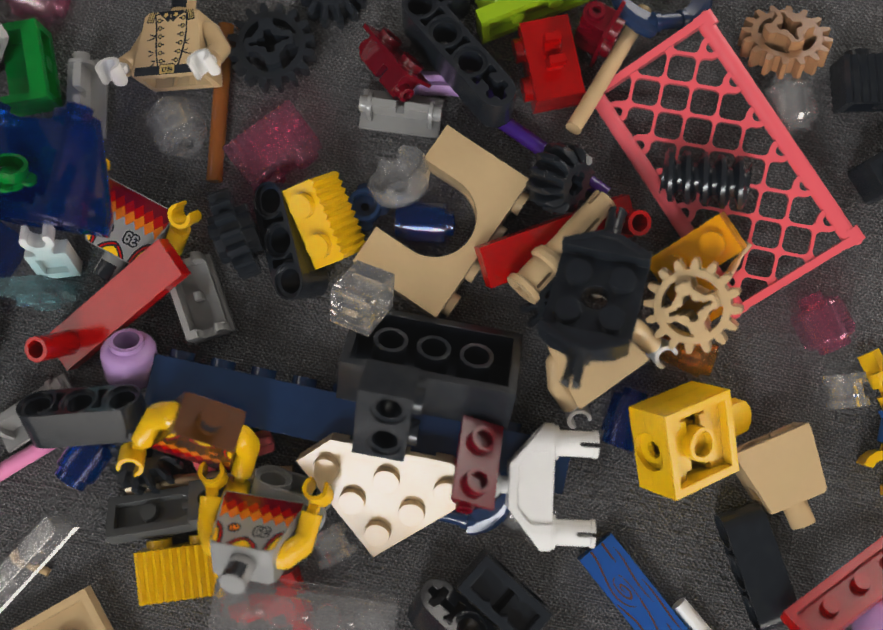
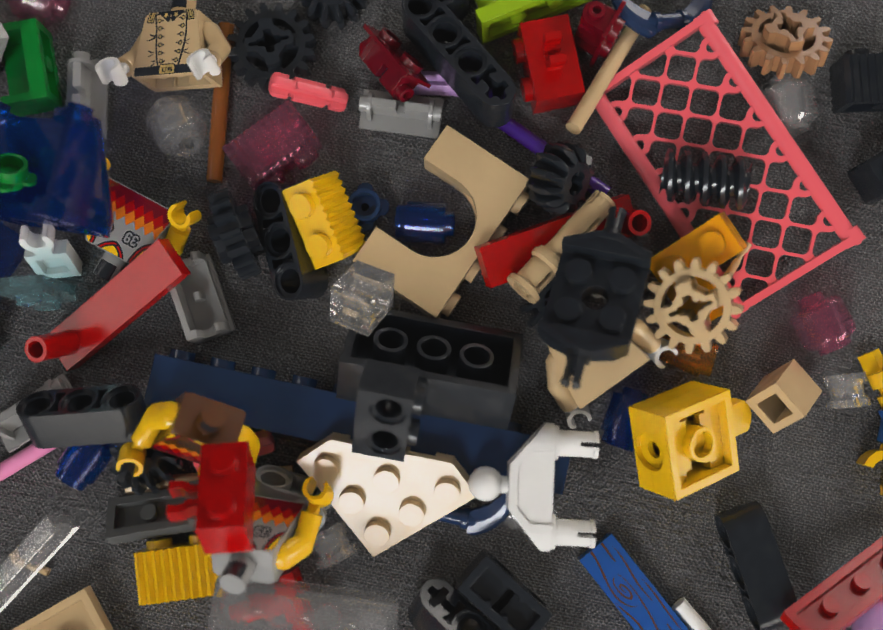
(128, 357): lavender head -> none
(220, 499): none -> red brick
(307, 92): none -> coral axle
(400, 180): clear hair -> none
(476, 465): dark red hinge -> none
(783, 472): tan torso -> none
(784, 396): none -> tan brick

